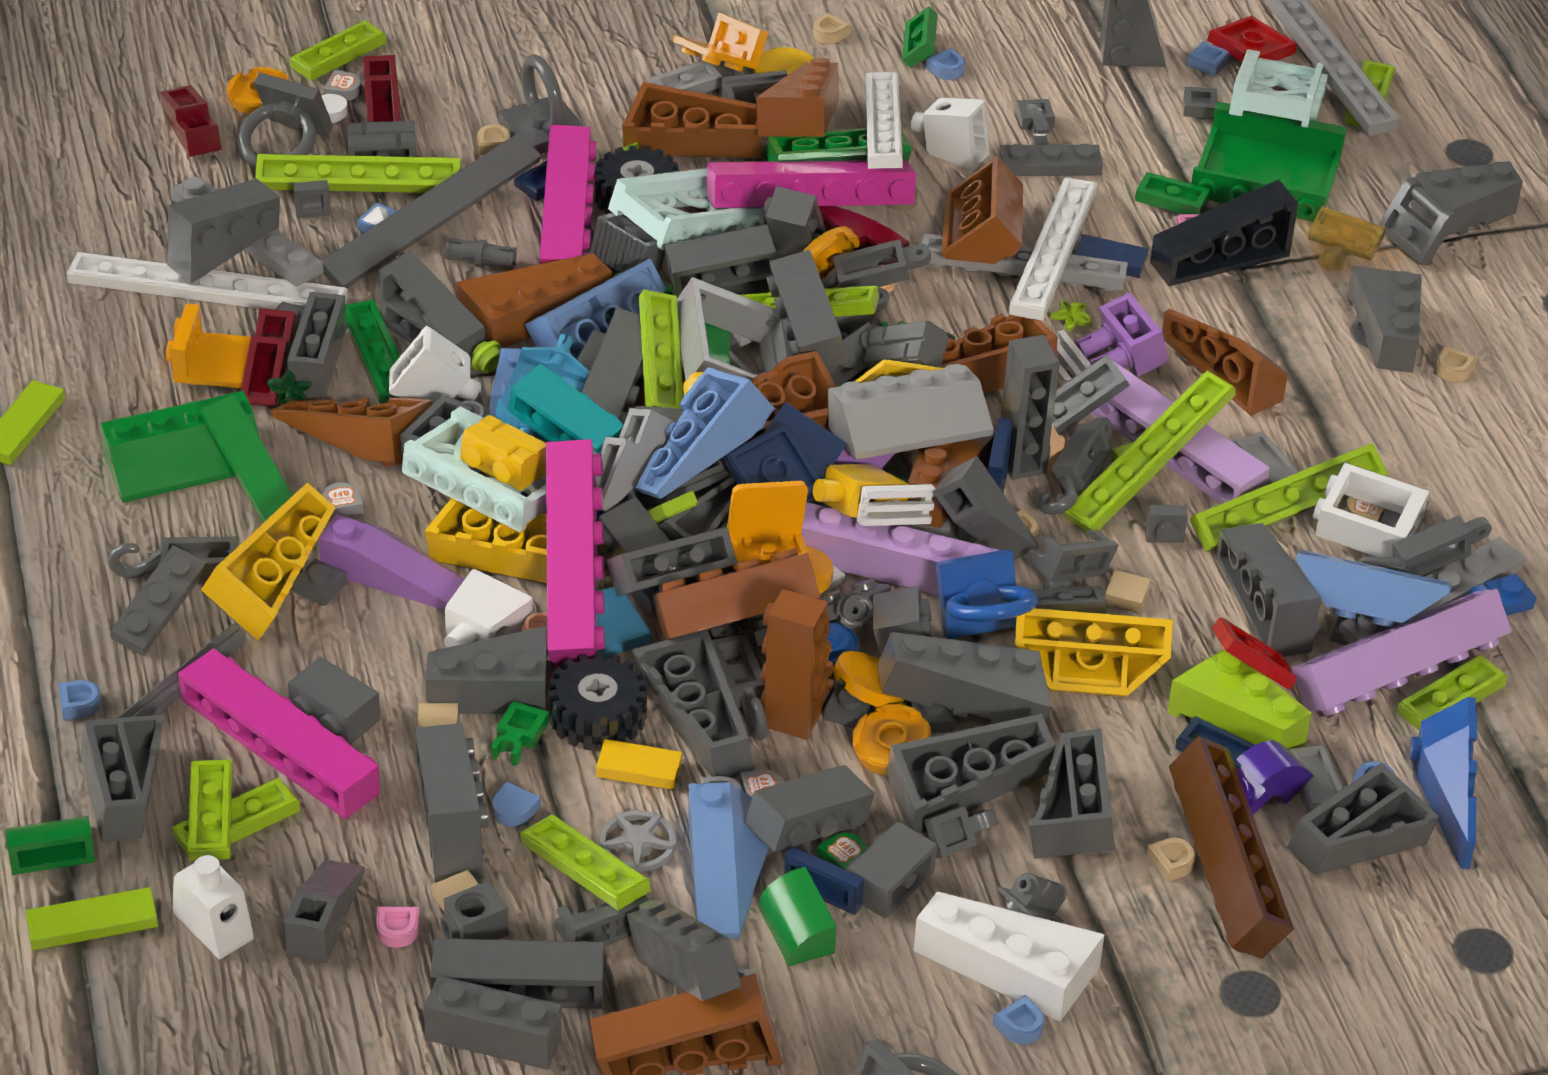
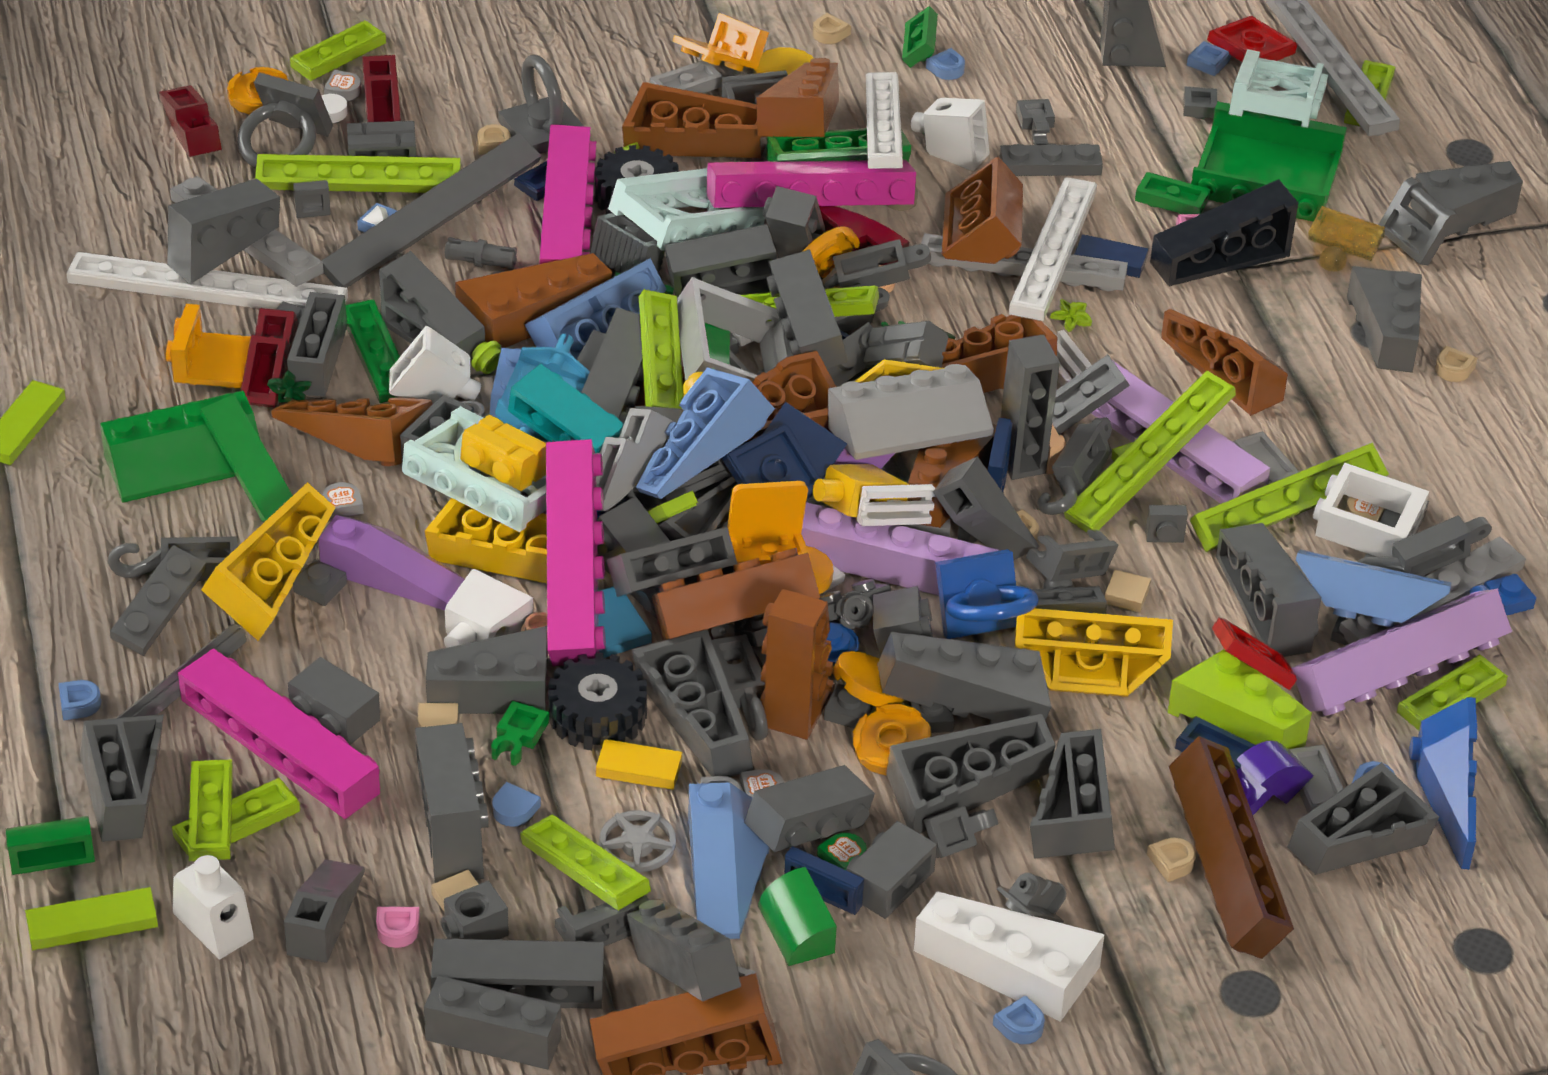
(1131, 335): medium lavender brick -> none

